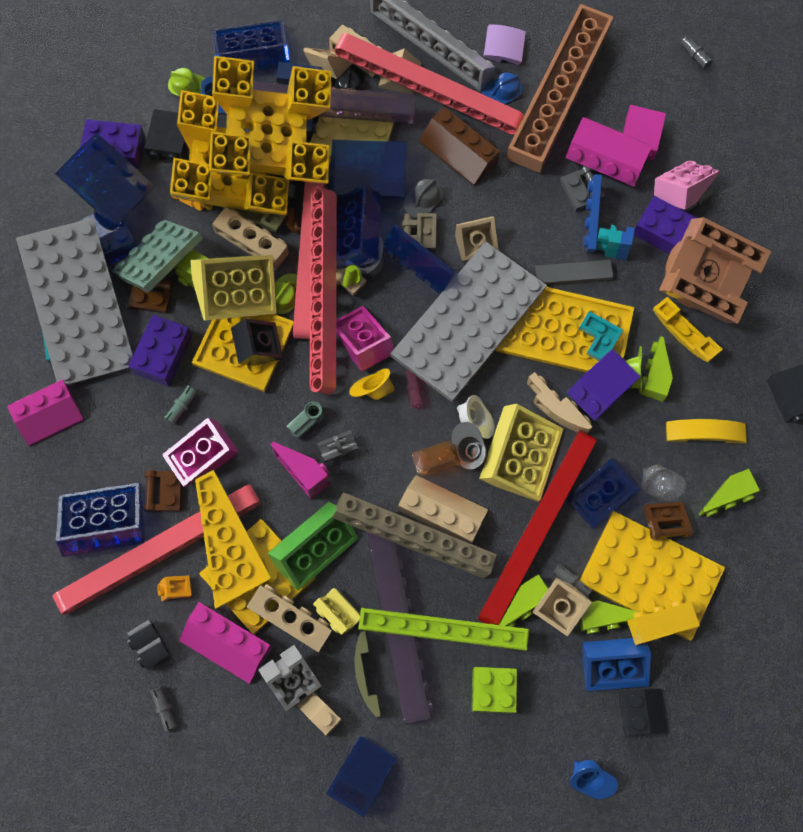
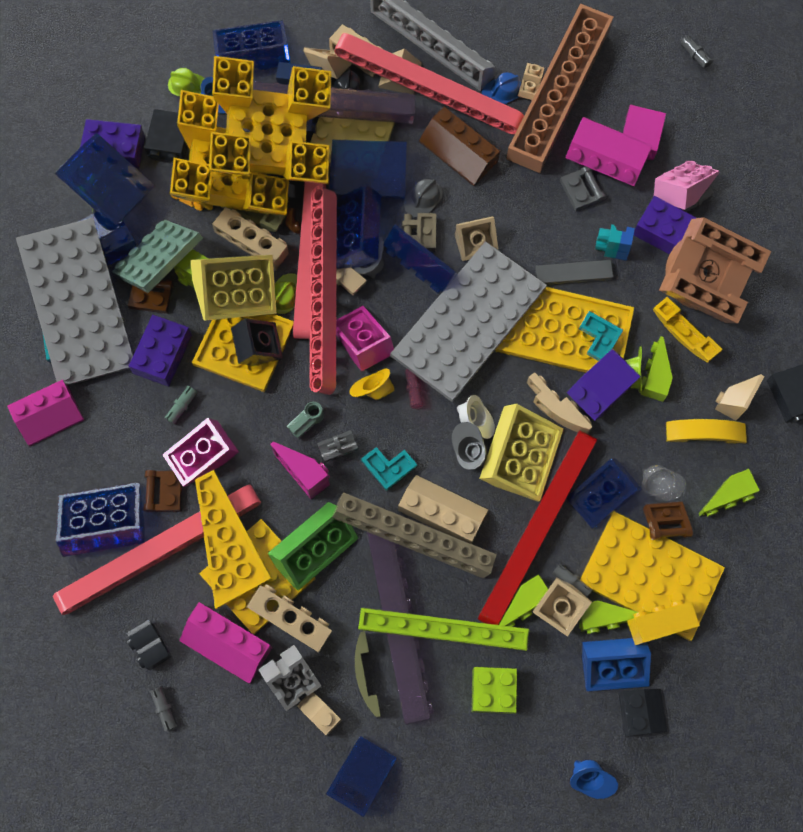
(174, 587): light orange bracket -> none
(337, 611): light yellow bracket -> none
(352, 276): lime plate -> none
(386, 471): none -> teal plate
(436, 458): clear orange brick -> none
(504, 44): lavender slope -> none
(530, 81): none -> tan slope
(592, 205): blue plate -> none
(738, 397): none -> tan slope

